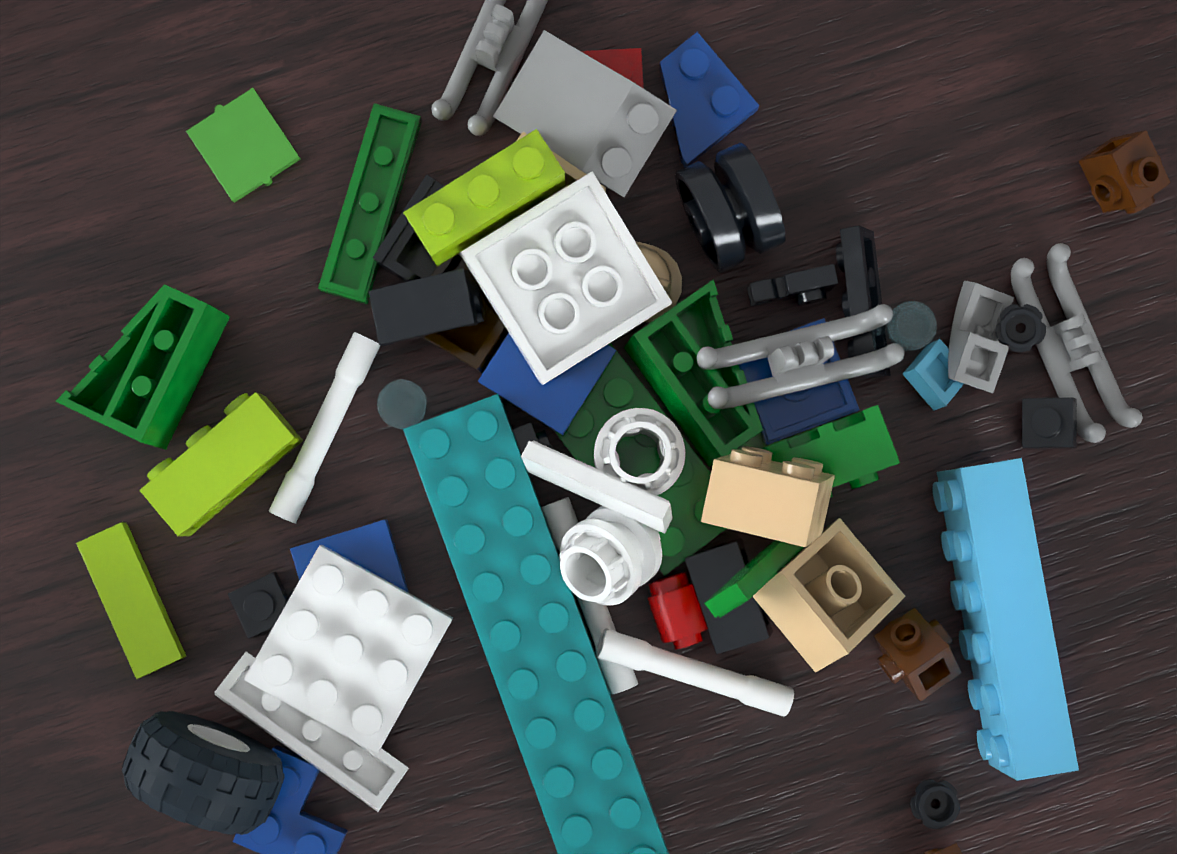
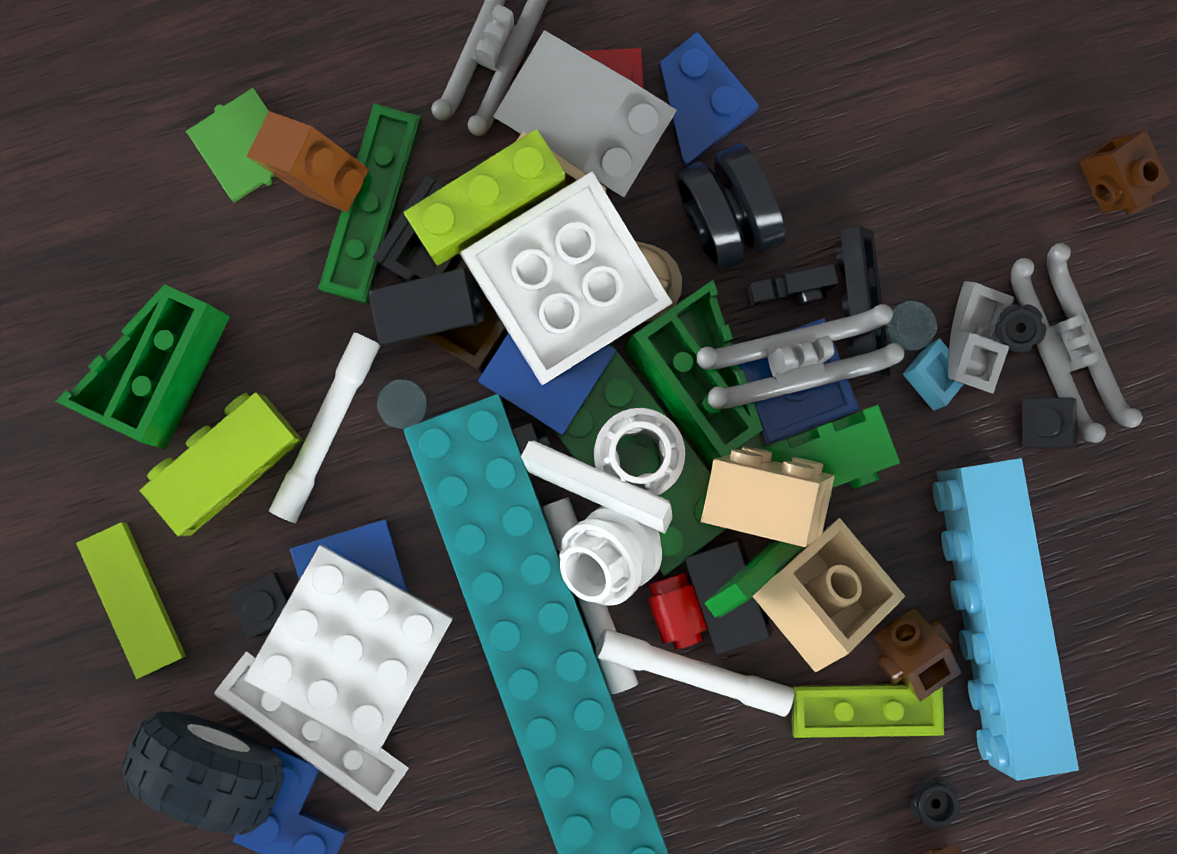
(308, 161): none -> dark orange brick
(865, 711): none -> lime tile

